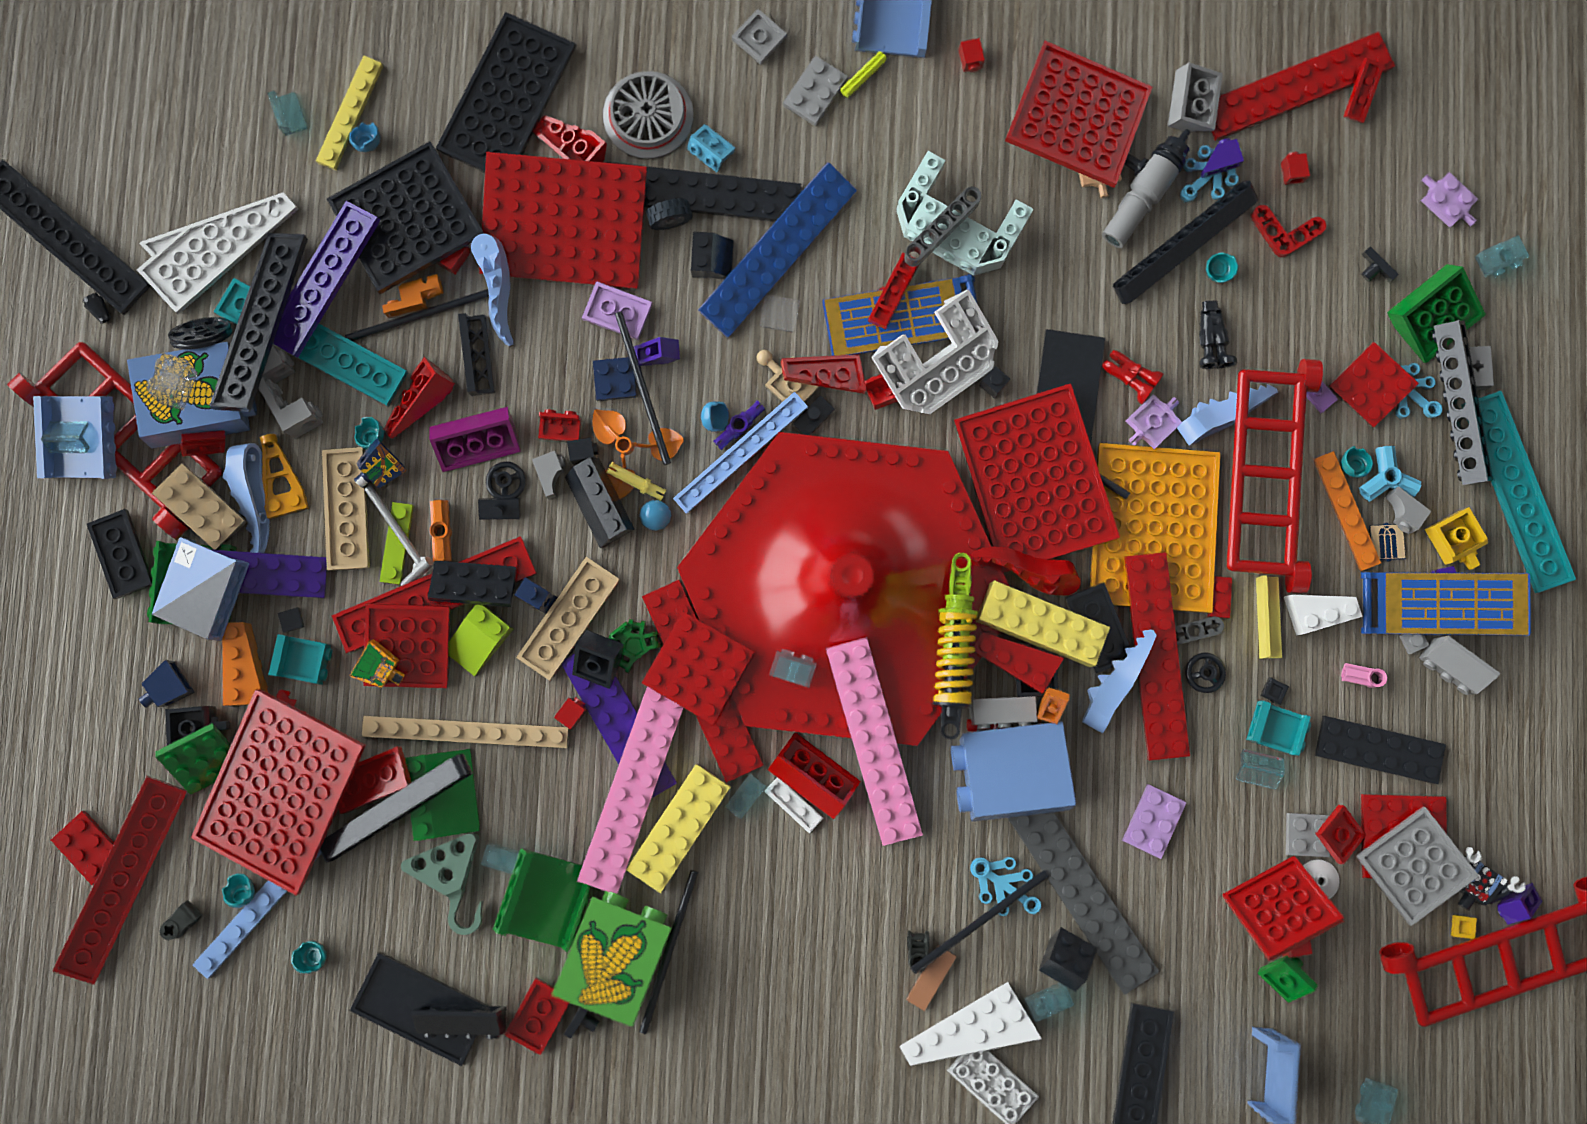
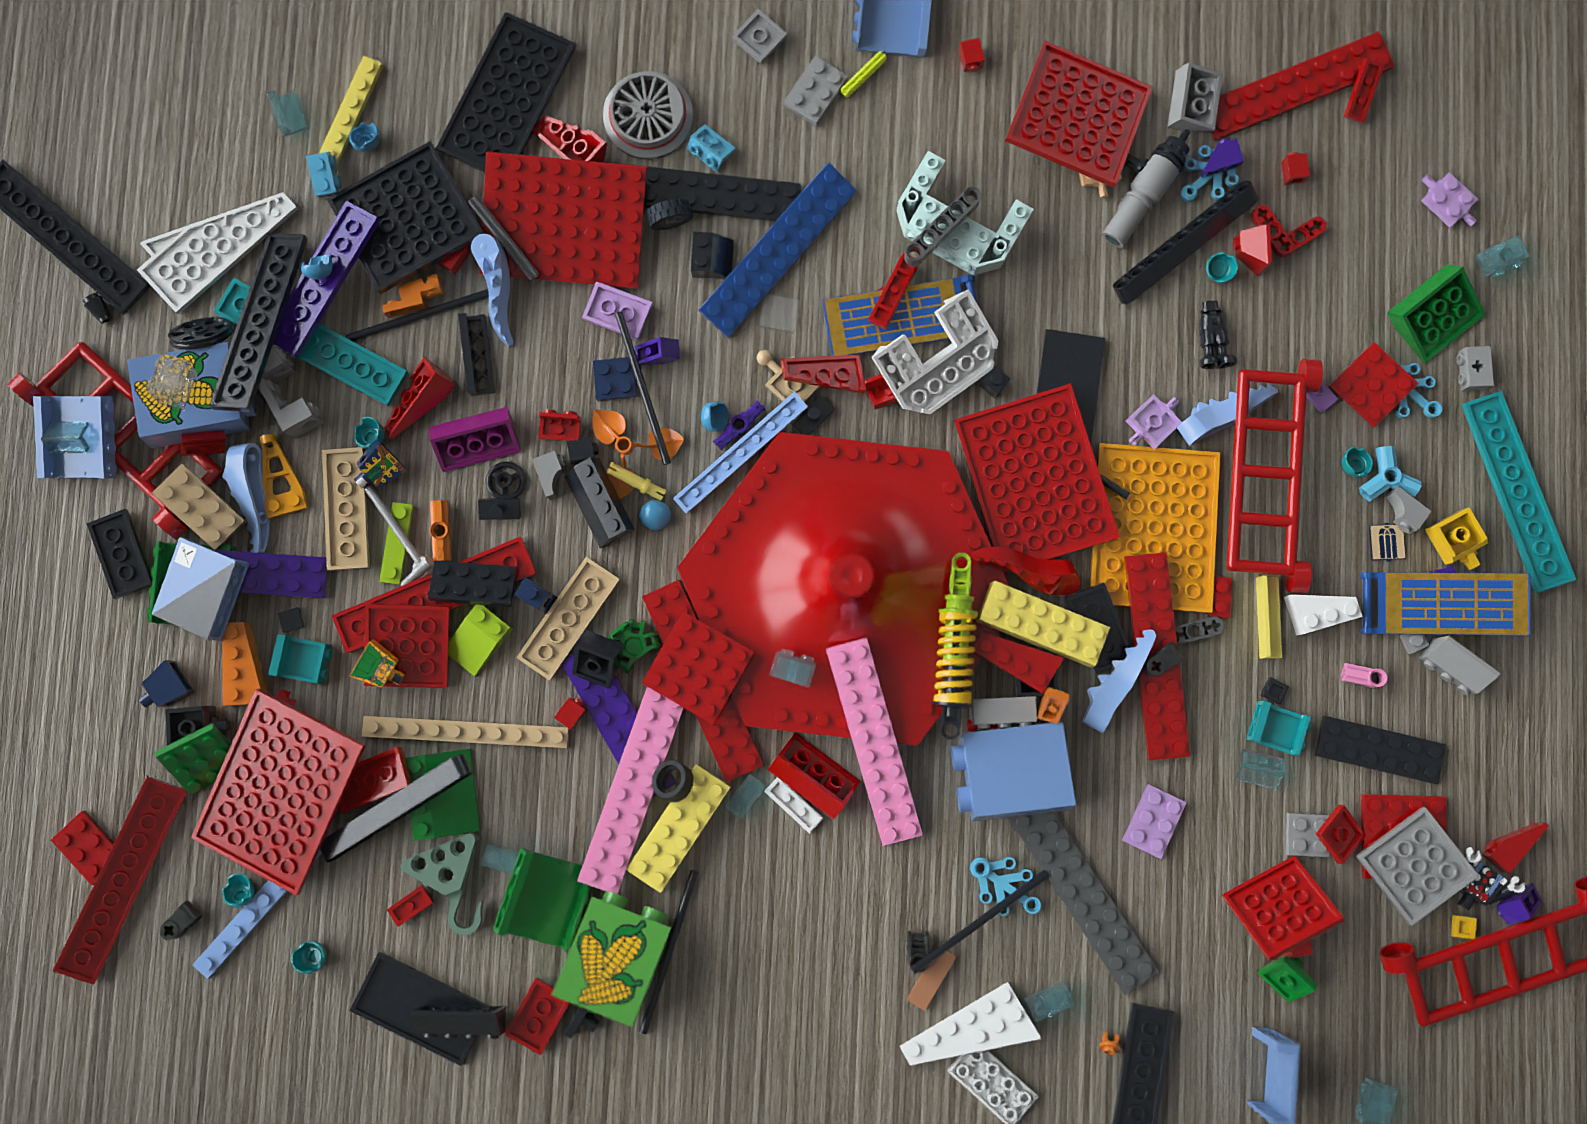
(318, 268): none -> dark azure hair
(323, 173): none -> medium azure bracket
(410, 905): none -> red plate
(503, 238): none -> dark grey axle
(661, 774): none -> black tyre
(1068, 959): black brick -> none
(1110, 1047): none -> orange plate
(1129, 370): red piece -> none
(1165, 657): none -> pearl dark grey piece
(1212, 672): black piece -> none
(1254, 248): none -> slope
(1321, 868): white dish -> none
(1347, 511): orange plate -> none
(1377, 266): black tile -> none
(1471, 411): brick -> none
(1511, 848): none -> red slope

